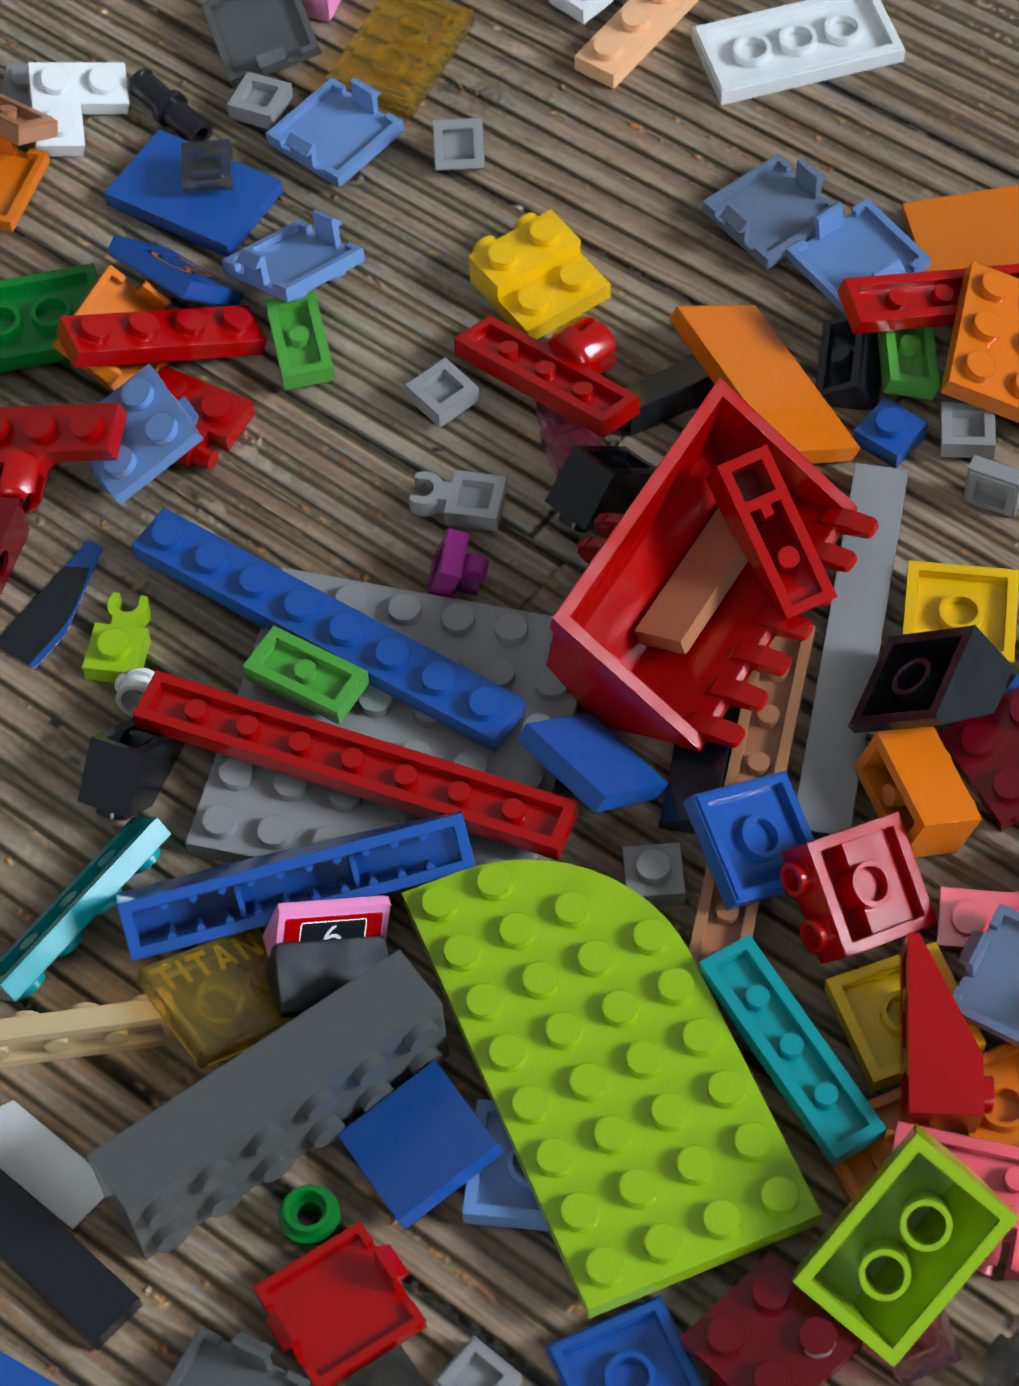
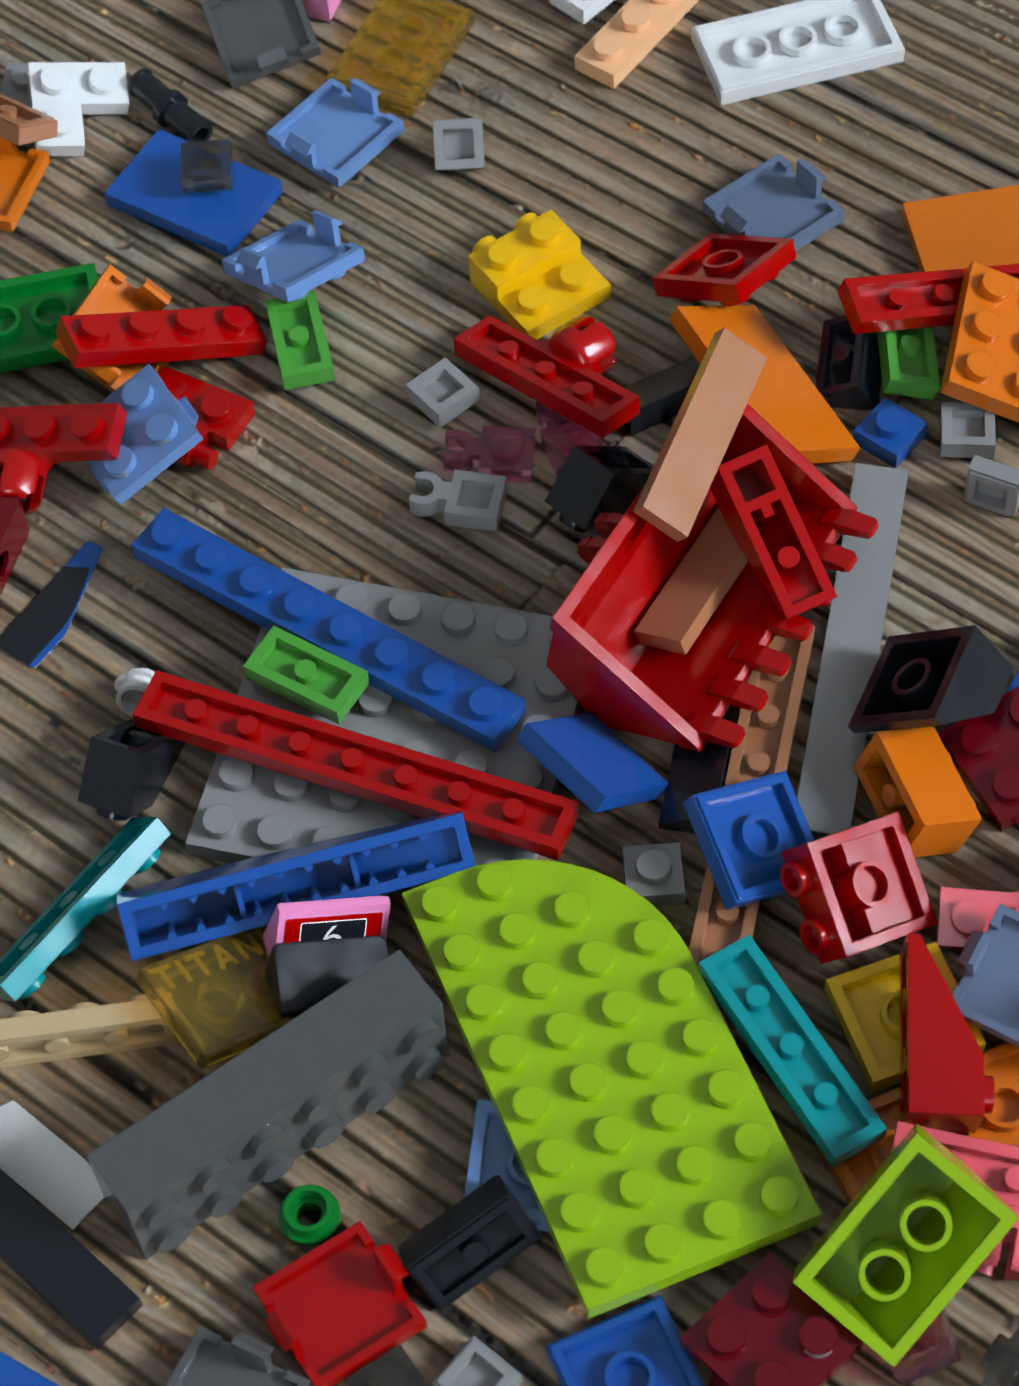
(118, 645): lime plate -> none
(174, 272): blue tile -> none
(260, 100): light grey plate -> none
(420, 1144): blue tile -> none
(454, 568): magenta tile -> none
(468, 1242): none -> black slope
(498, 452): none -> clear pink plate
(700, 435): none -> nougat tile
(724, 268): none -> red plate
(854, 247): medium blue piece -> none
(962, 596): yellow plate -> none

